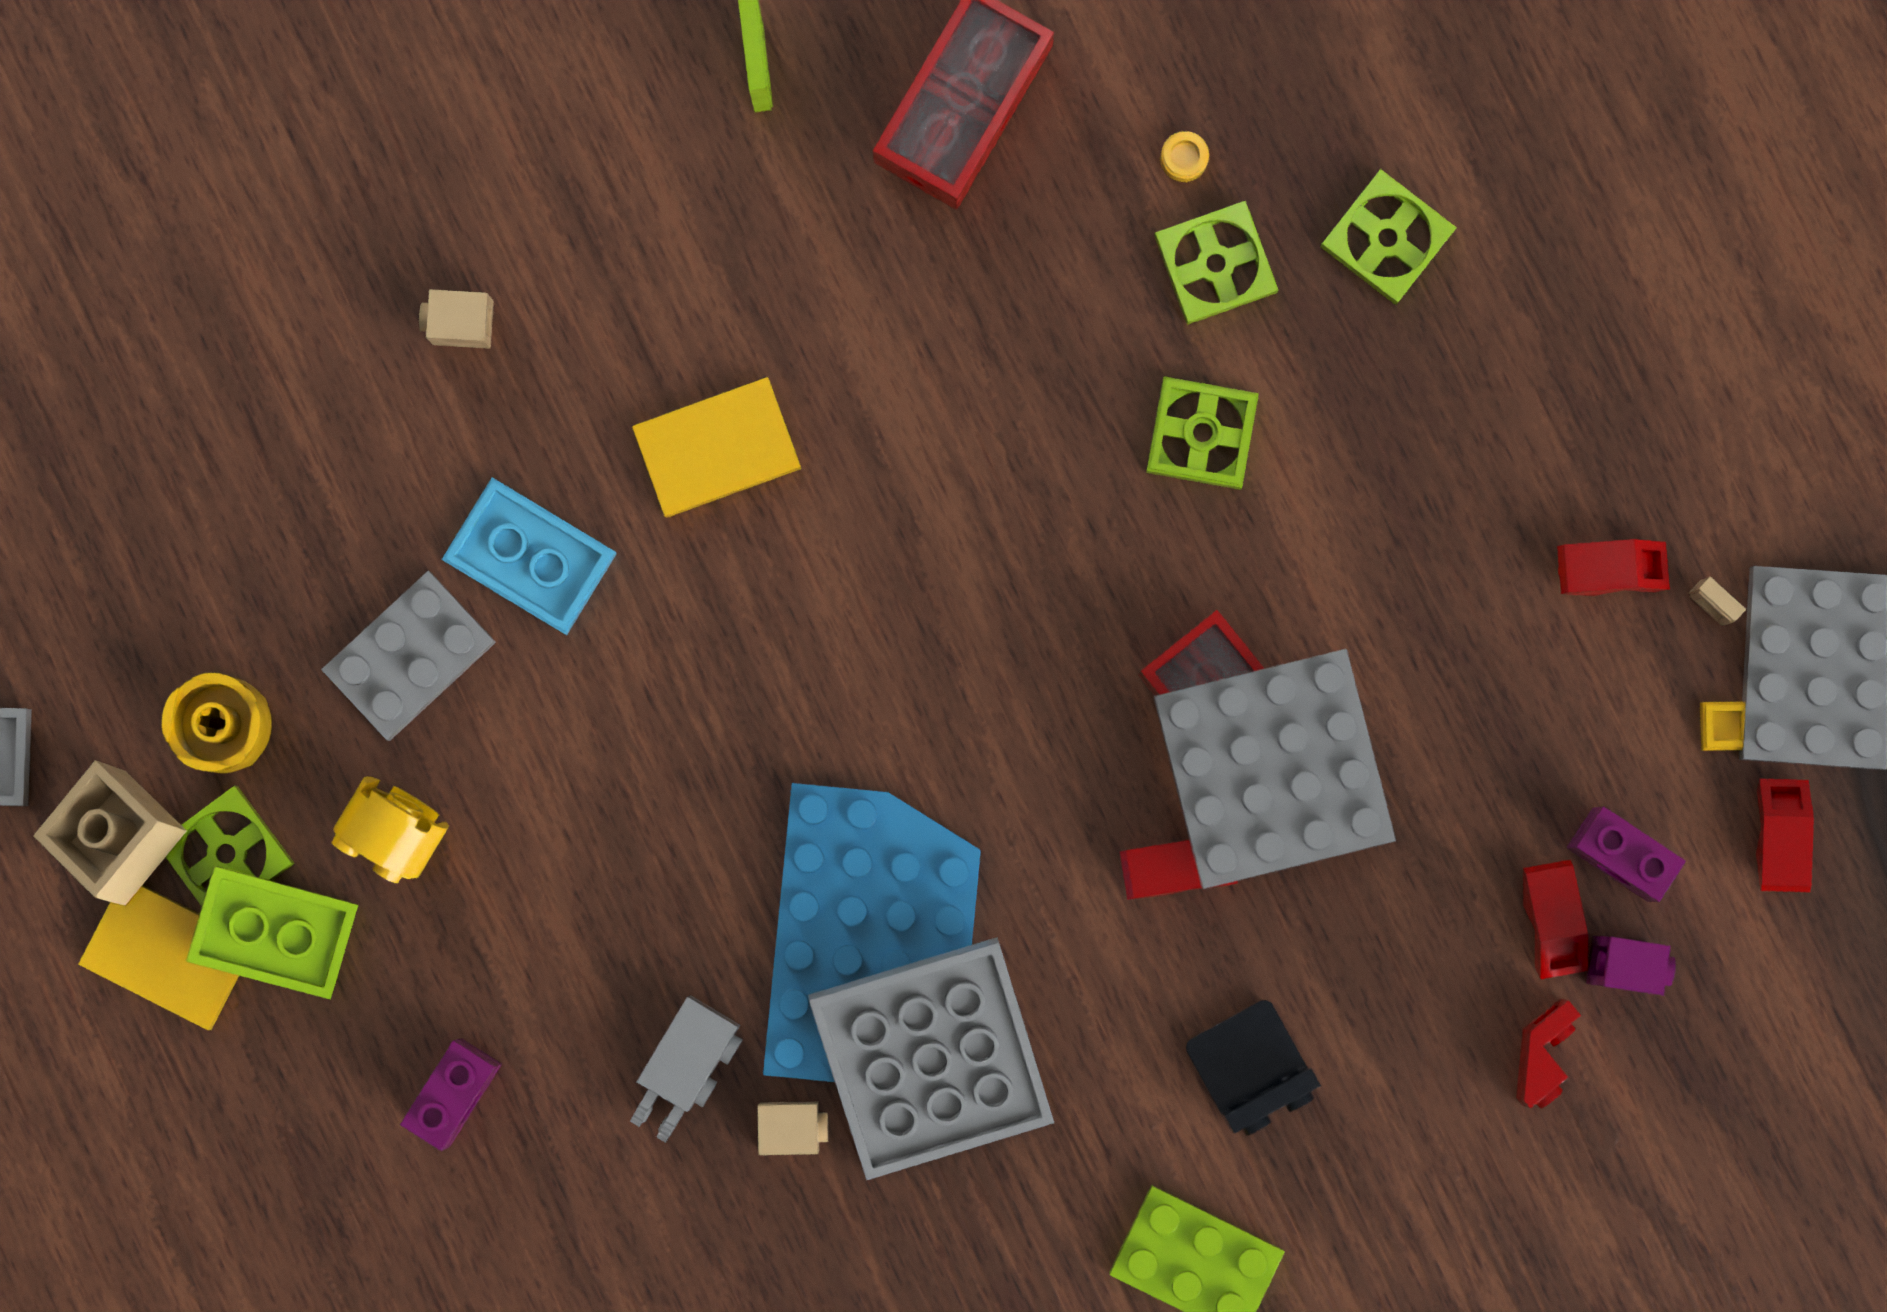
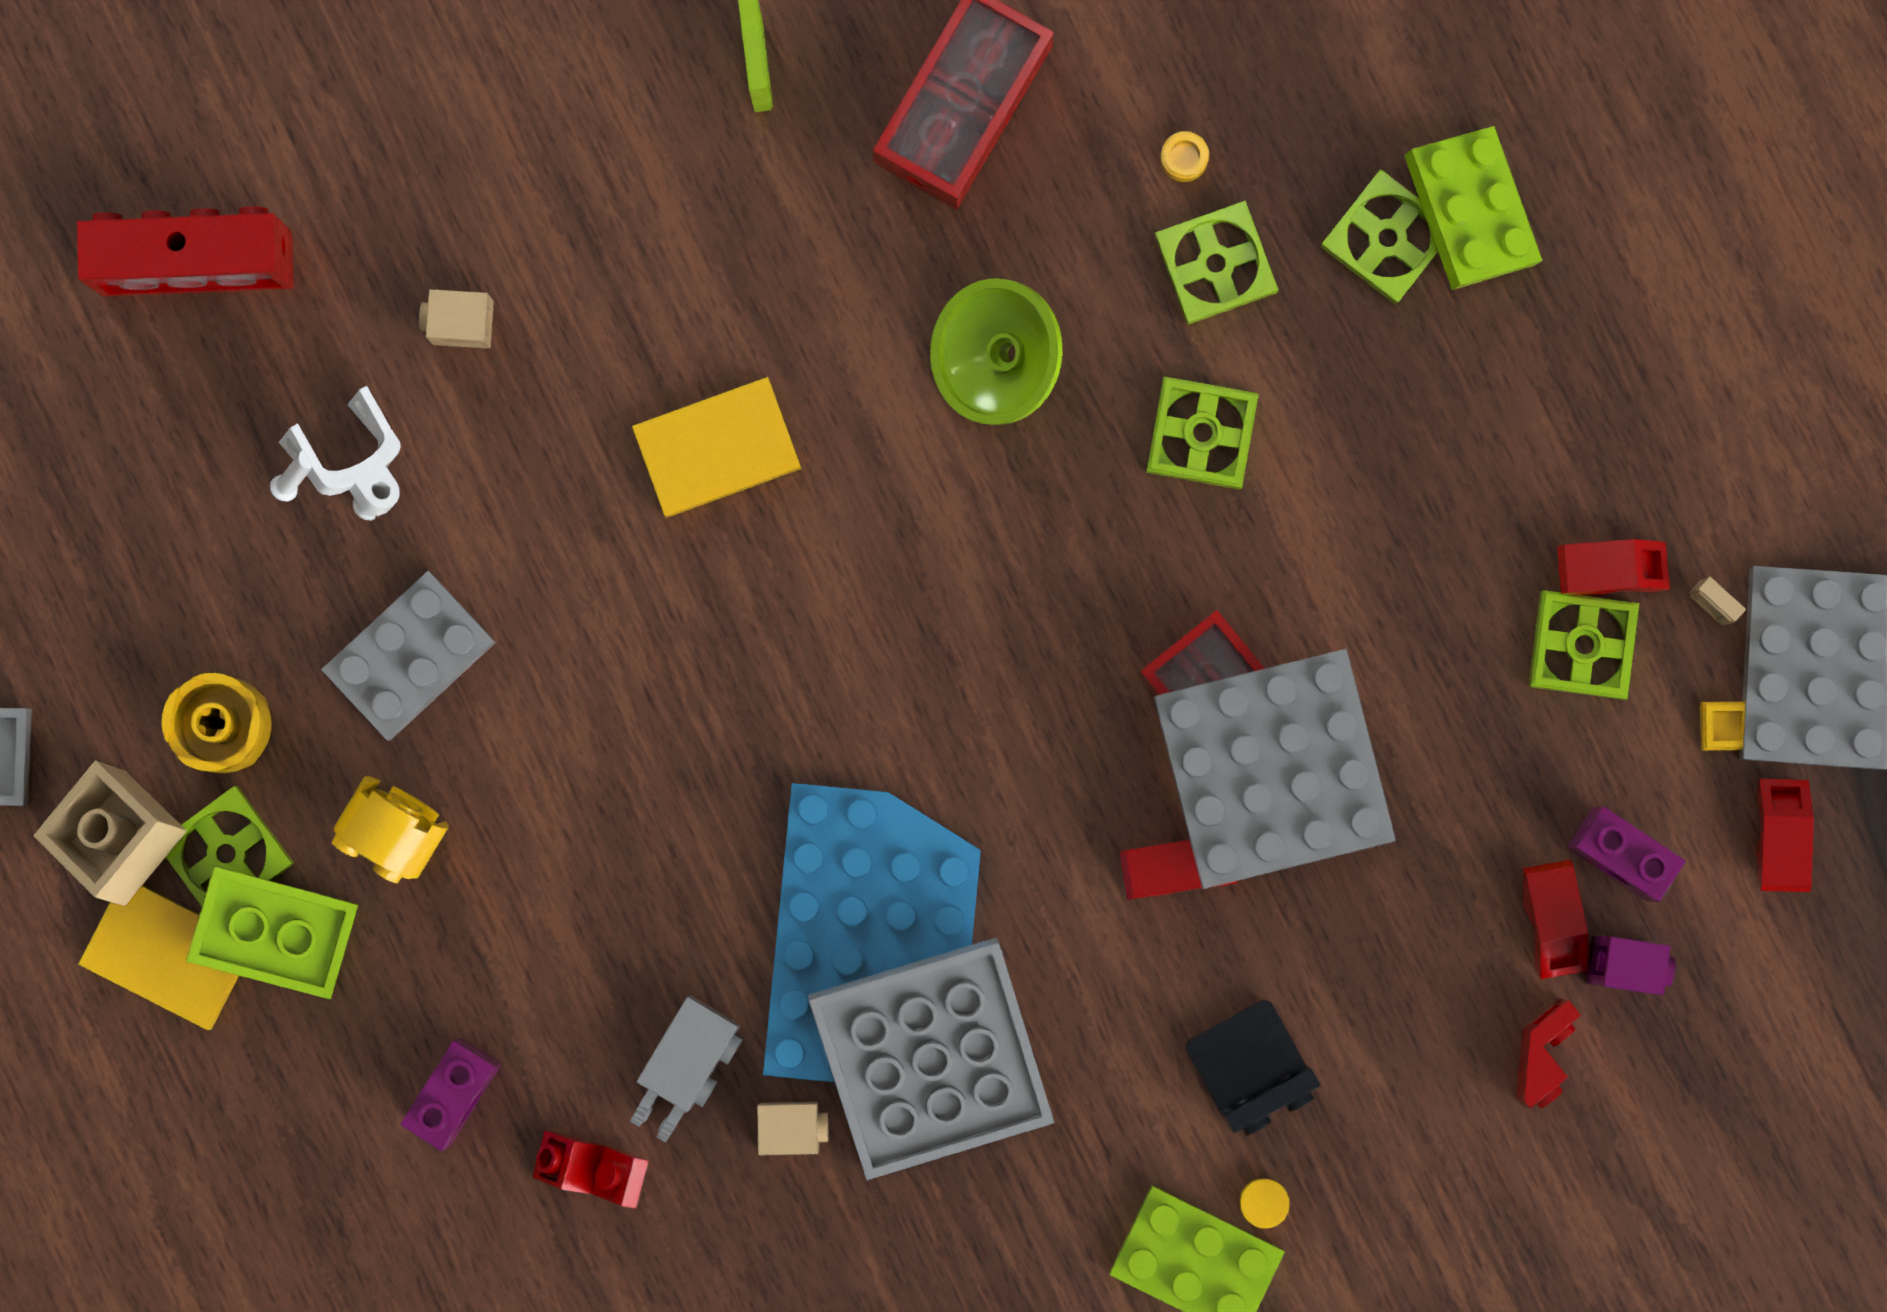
(185, 252): none -> red brick
(369, 481): none -> white piece
(529, 556): medium azure tile -> none
(590, 1168): none -> red slope
(973, 348): none -> lime dish
(1264, 1203): none -> yellow tile
(1472, 207): none -> lime plate
(1625, 615): none -> lime piece

